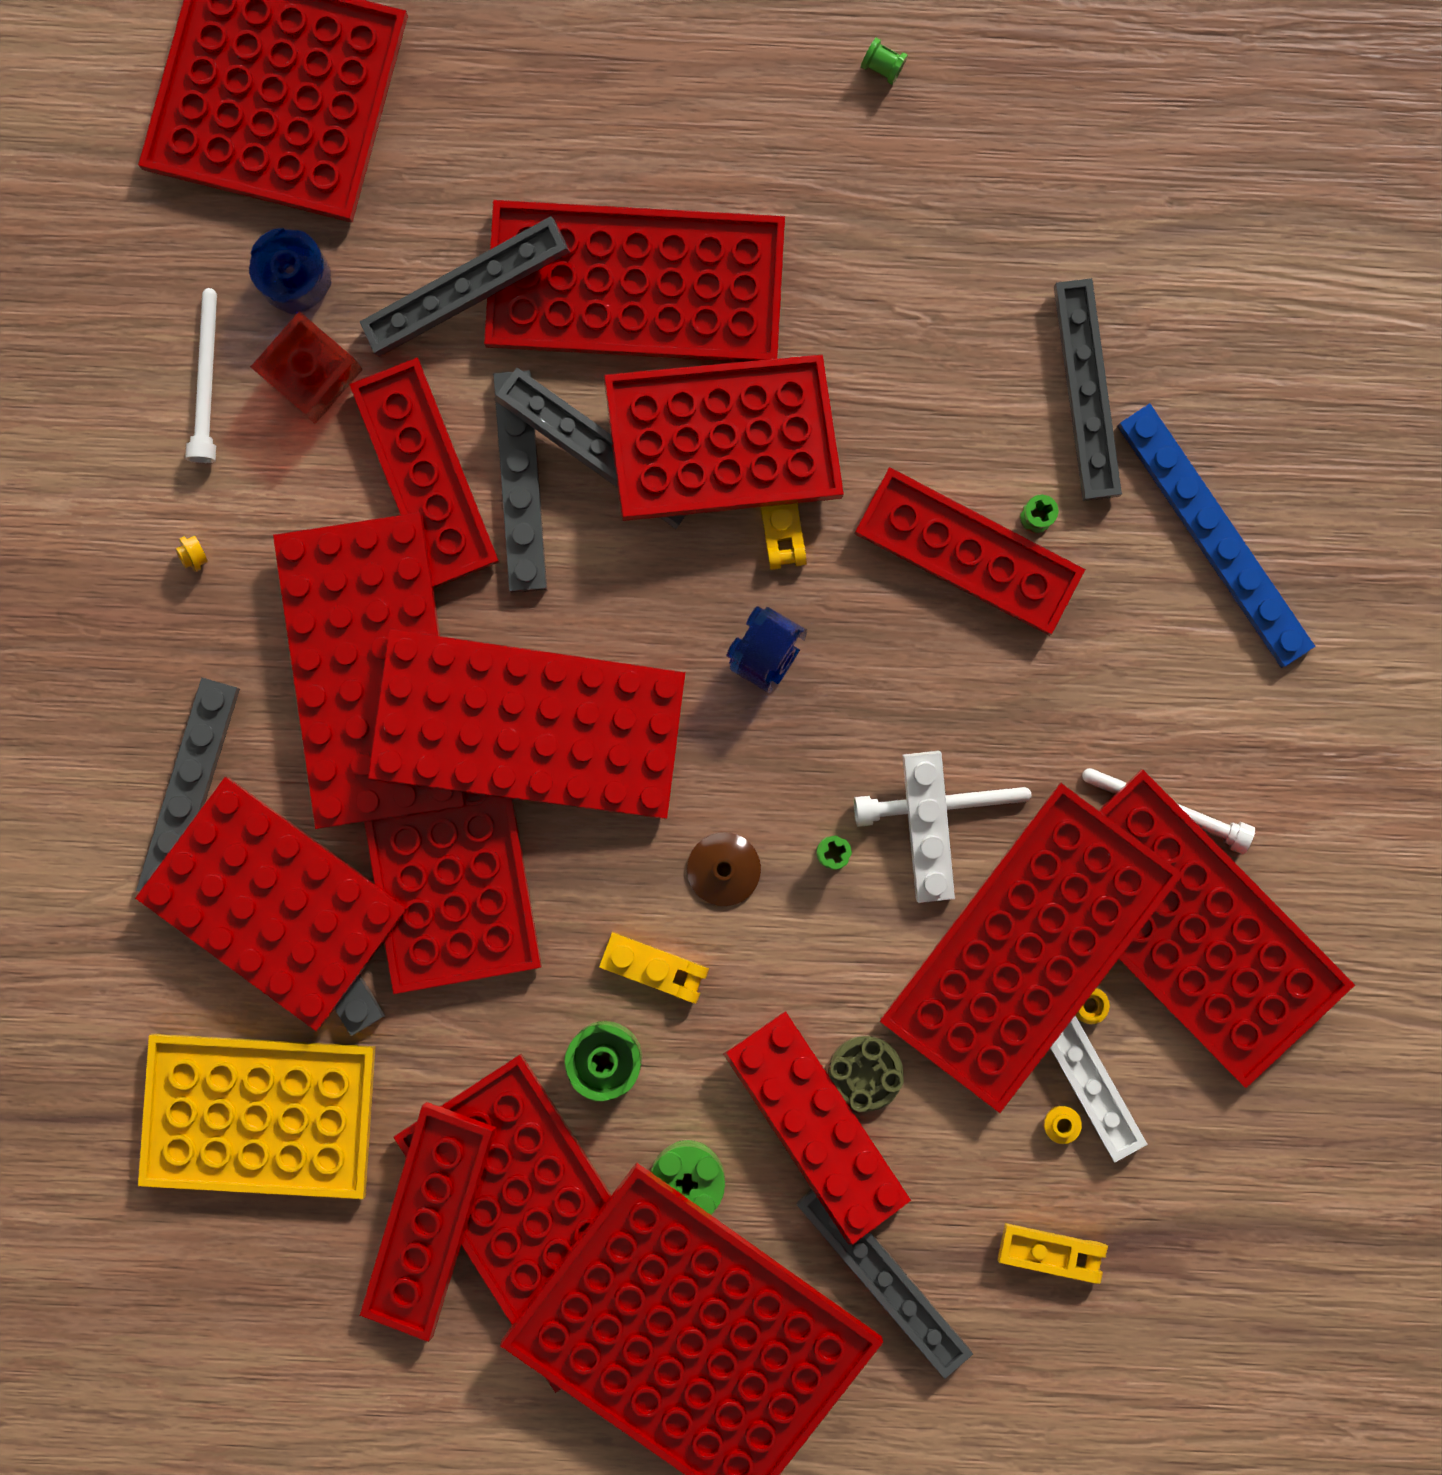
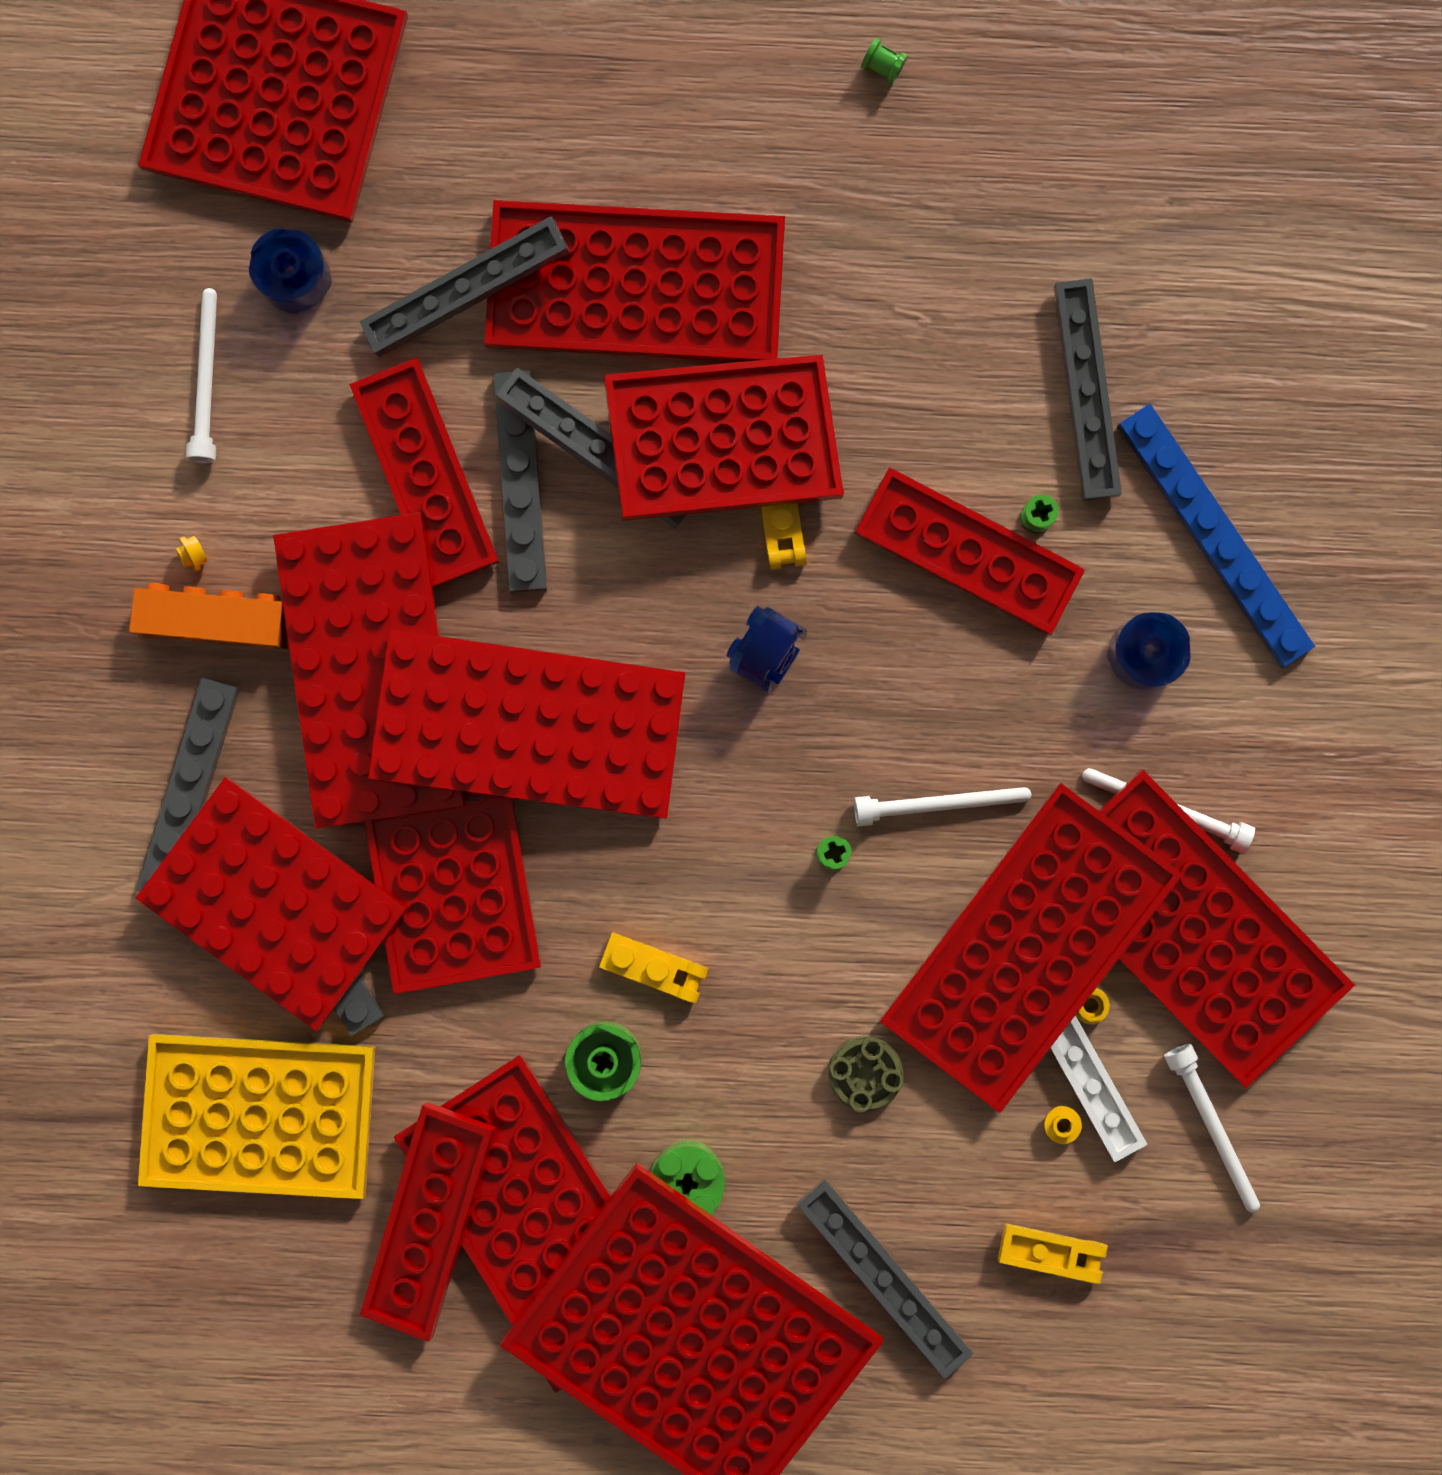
(208, 618): none -> orange brick
(306, 367): clear red brick -> none
(744, 869): reddish brown dish -> none
(817, 1128): red plate -> none
(928, 826): white plate -> none
(1169, 656): none -> clear blue brick
(1183, 1061): none -> white piece

